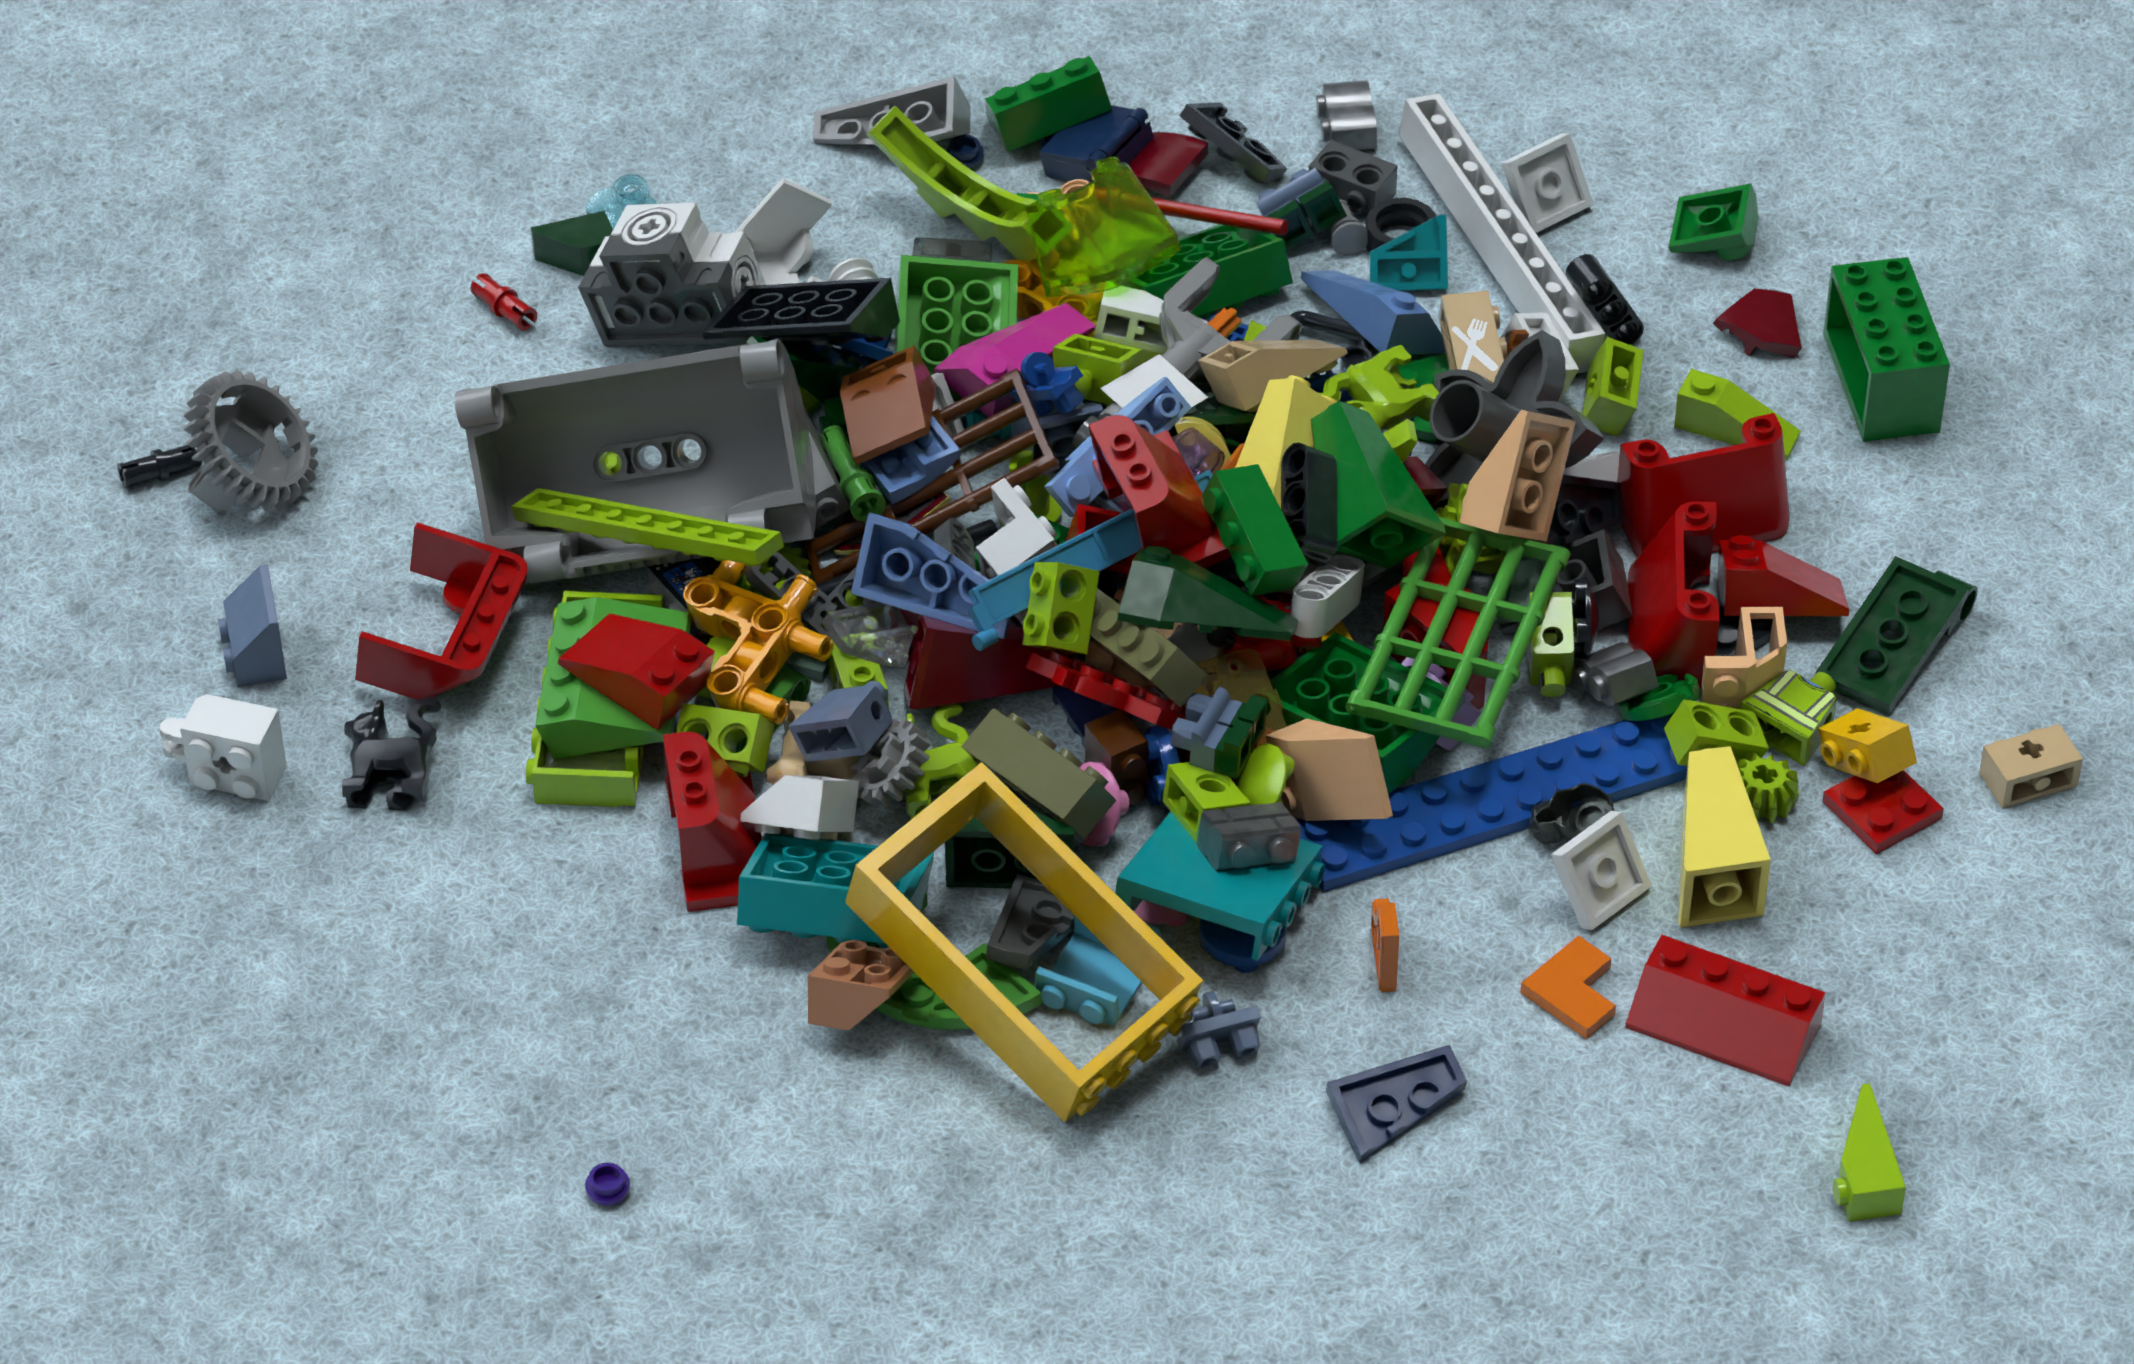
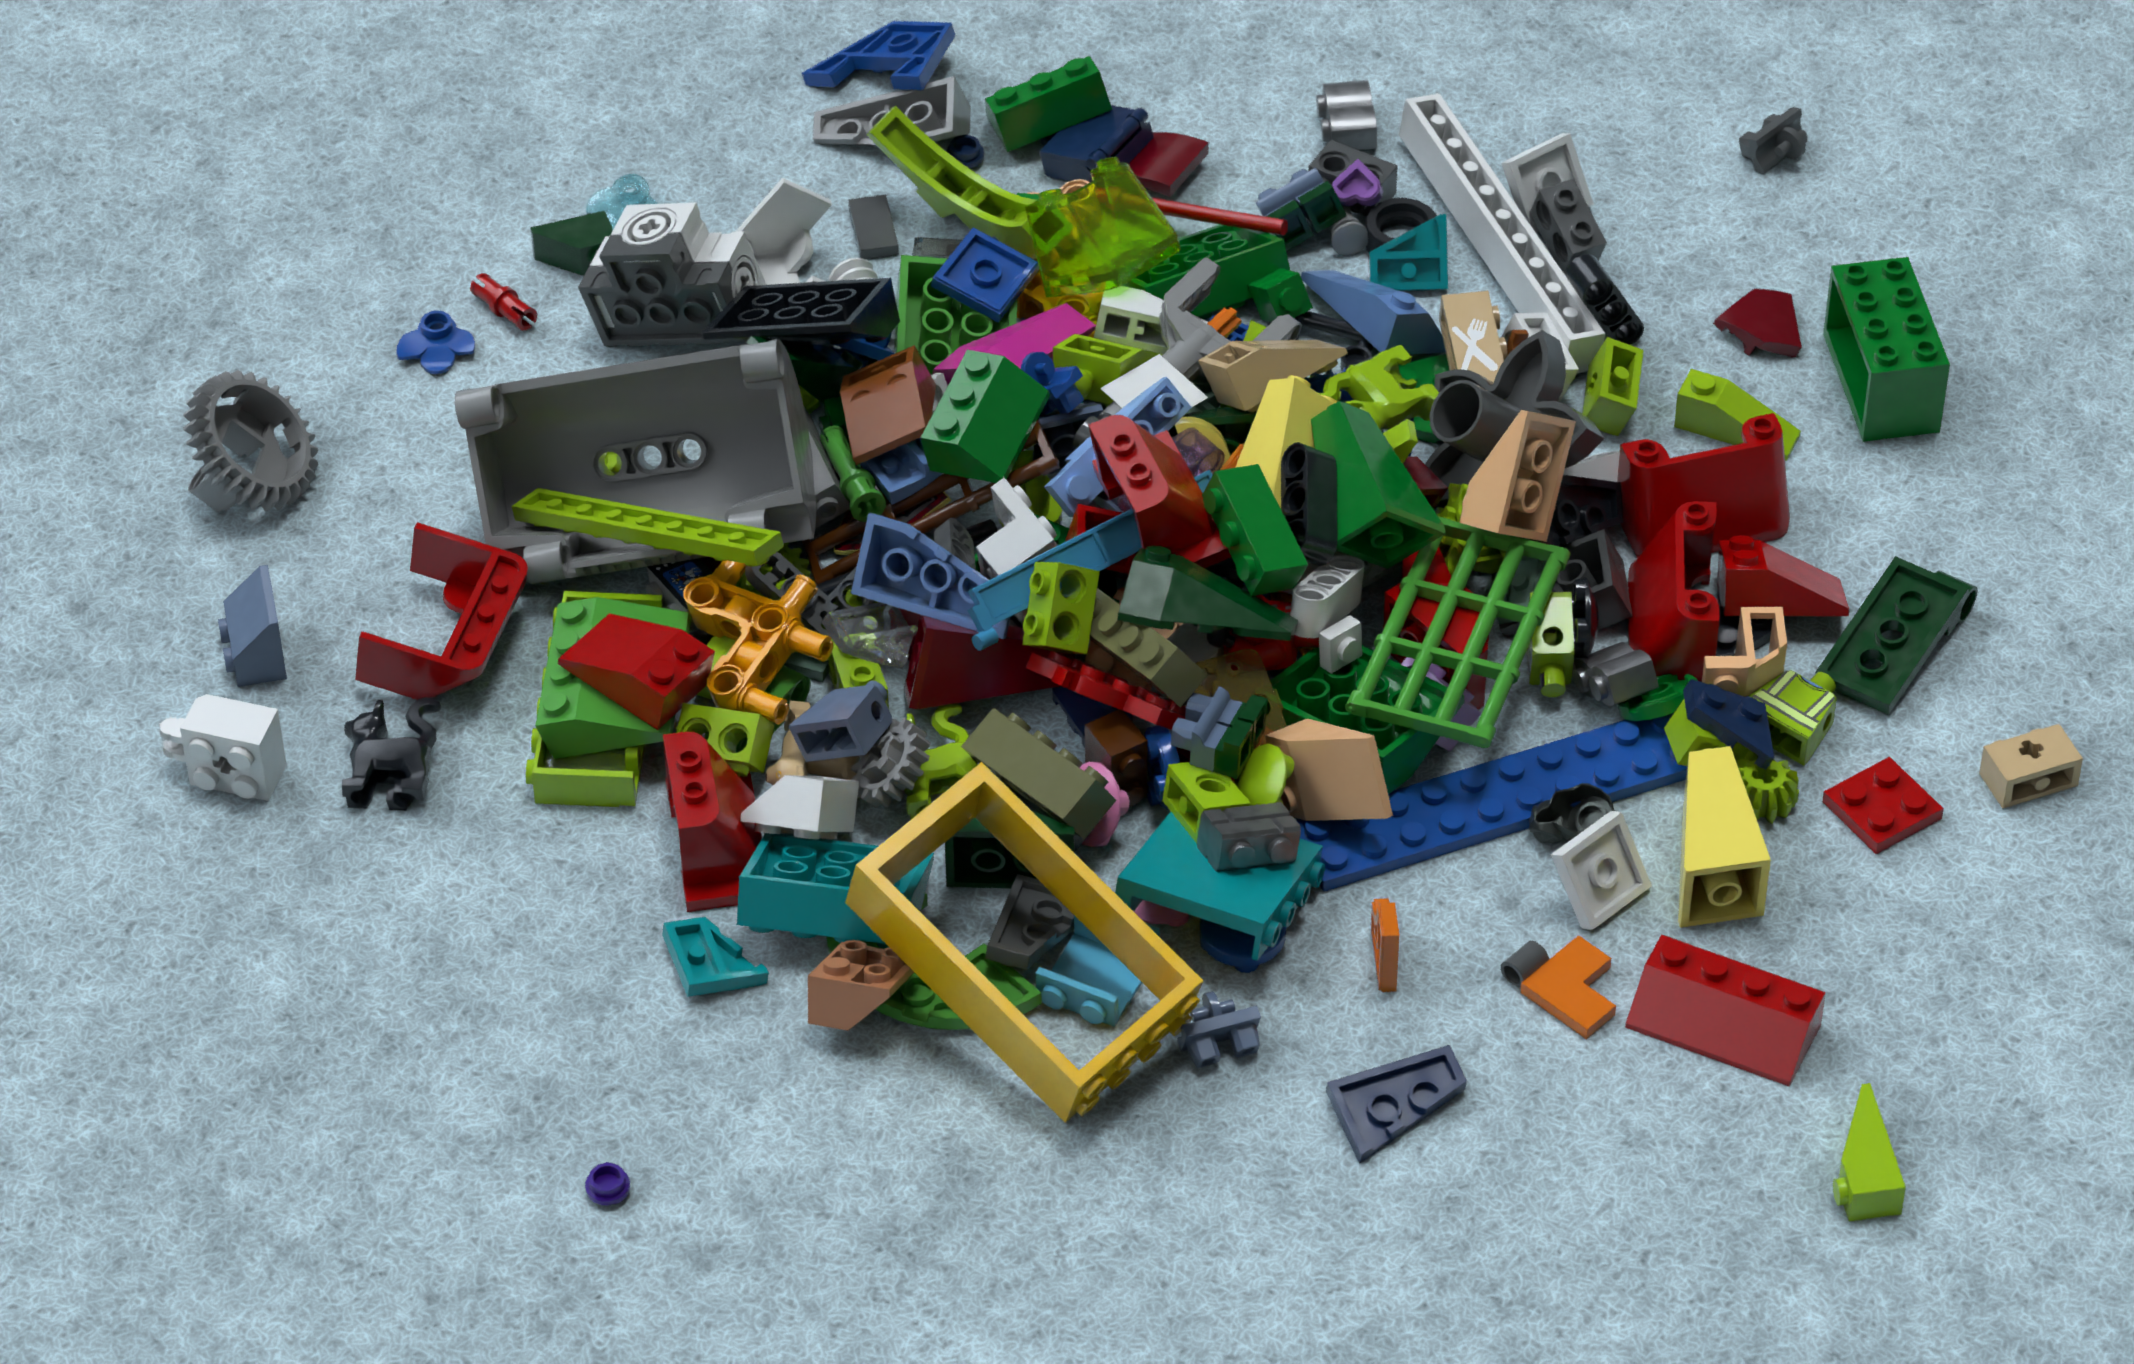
(157, 465): black pin -> none
(435, 343): none -> blue plate
(708, 959): none -> teal wing
(873, 227): none -> dark grey tile
(901, 46): none -> blue wing
(983, 418): none -> green slope
(985, 274): none -> blue tile
(1210, 123): black wing -> none
(1279, 295): none -> green brick
(1340, 644): none -> white plate
(1358, 185): none -> medium lavender tile
(1524, 962): none -> dark grey hinge
(1566, 223): none -> dark grey brick
(1716, 222): green slope -> none
(1730, 718): none -> dark blue wing
(1778, 139): none -> dark grey hips
(1867, 745): yellow brick -> none

